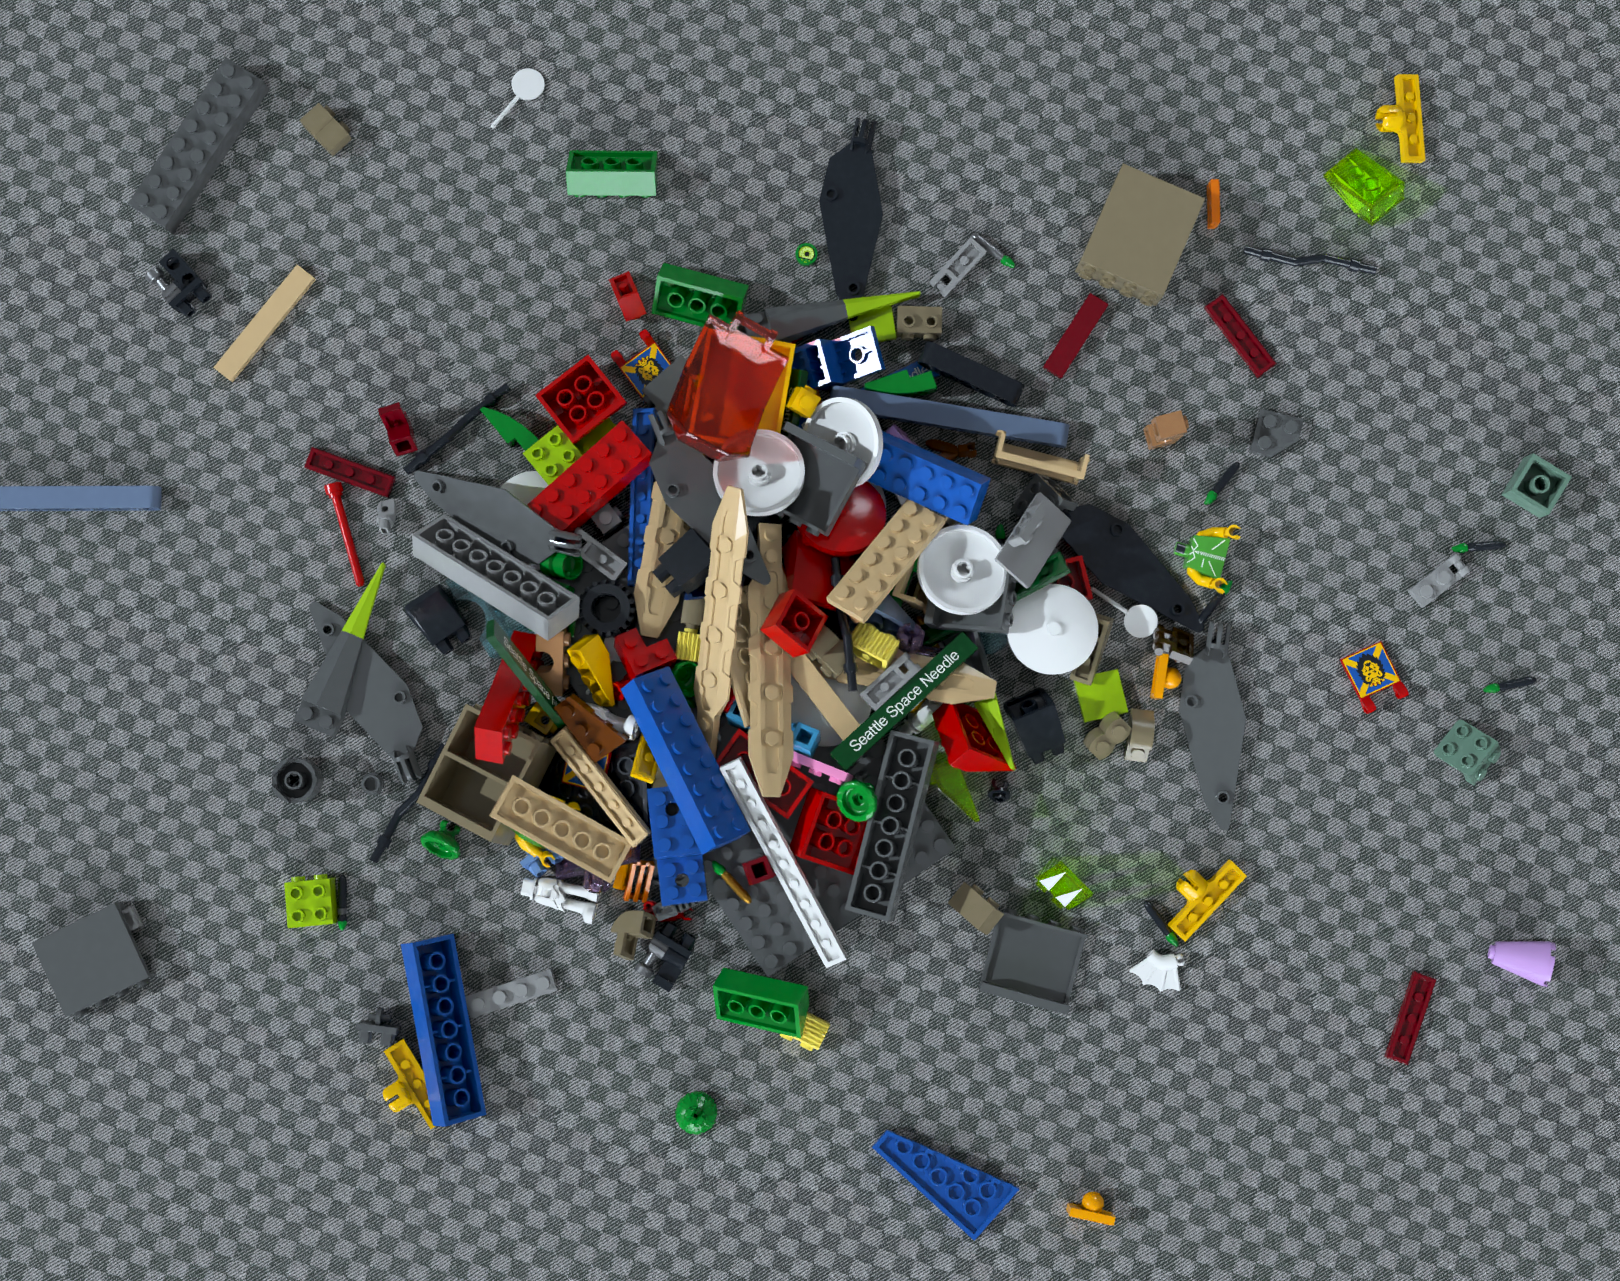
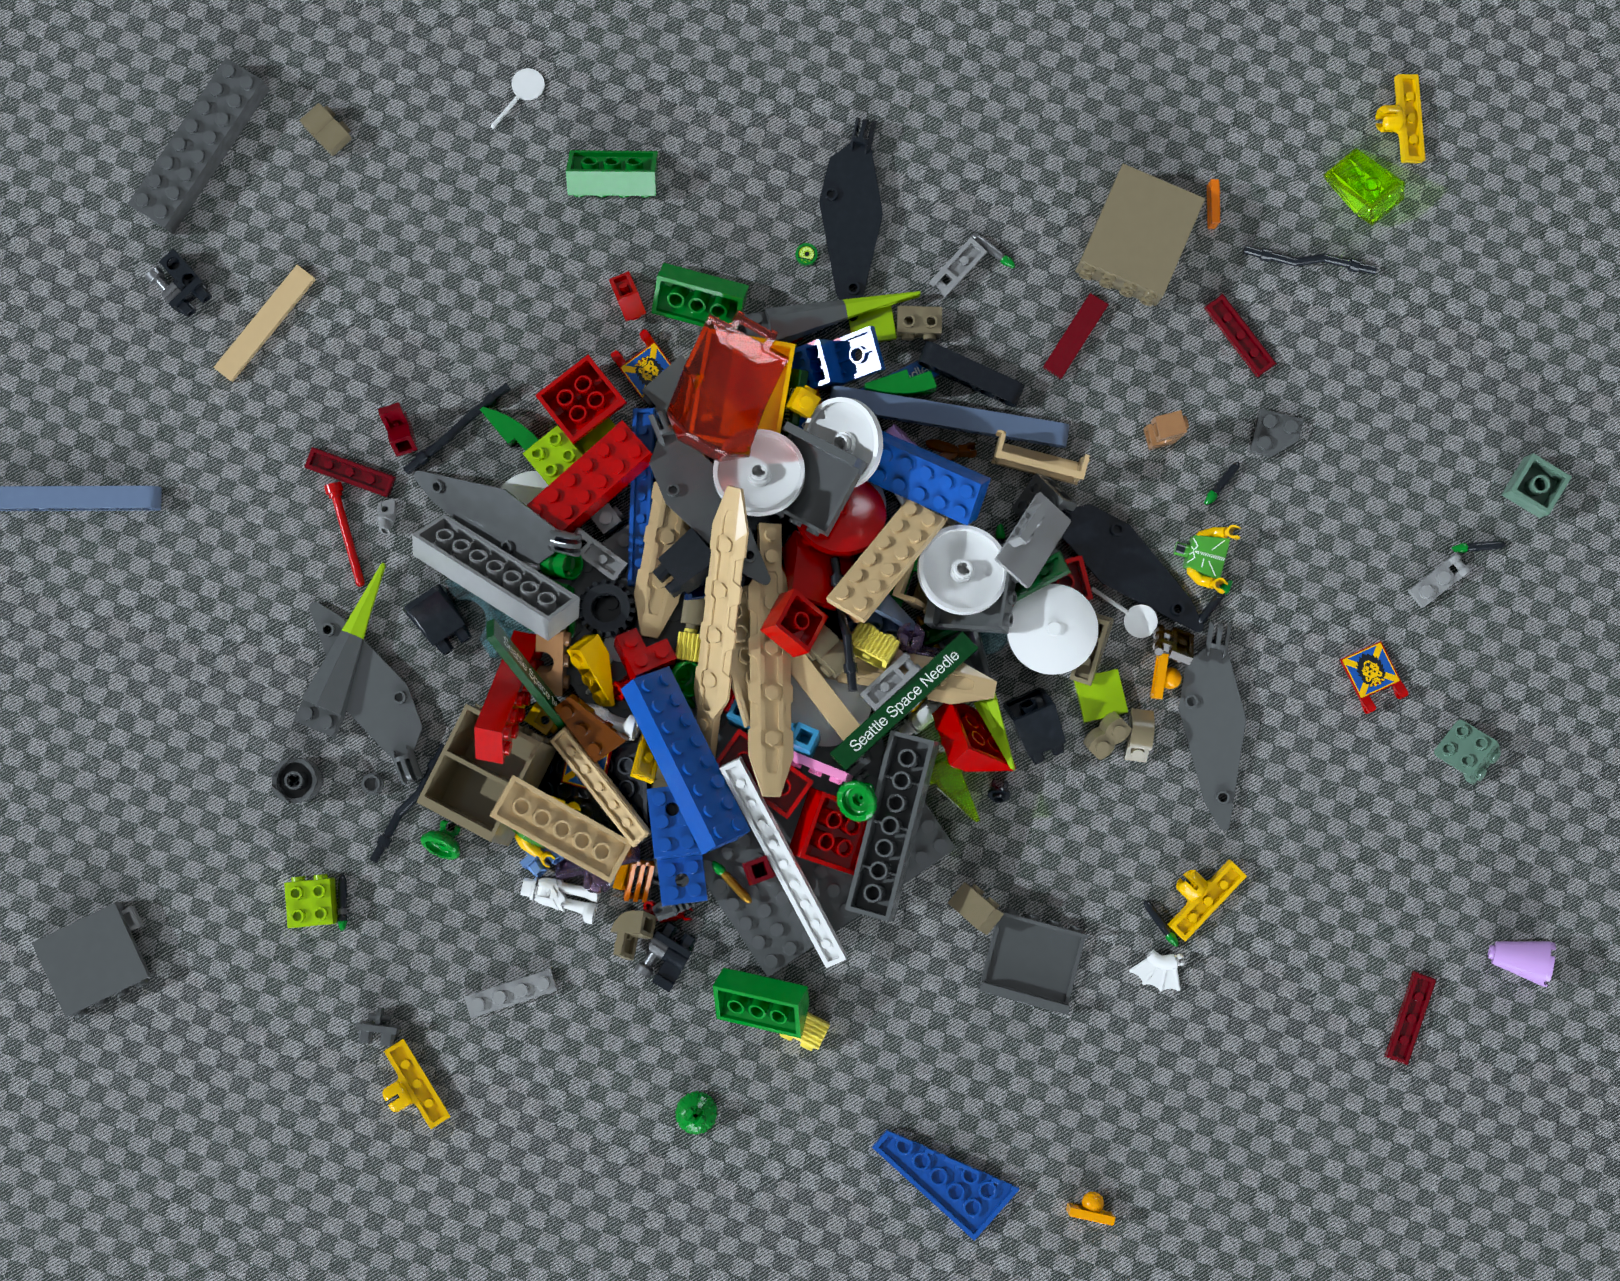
(443, 1030): blue brick -> none
(1062, 885): clear neon green slope -> none
(1511, 684): black piece -> none

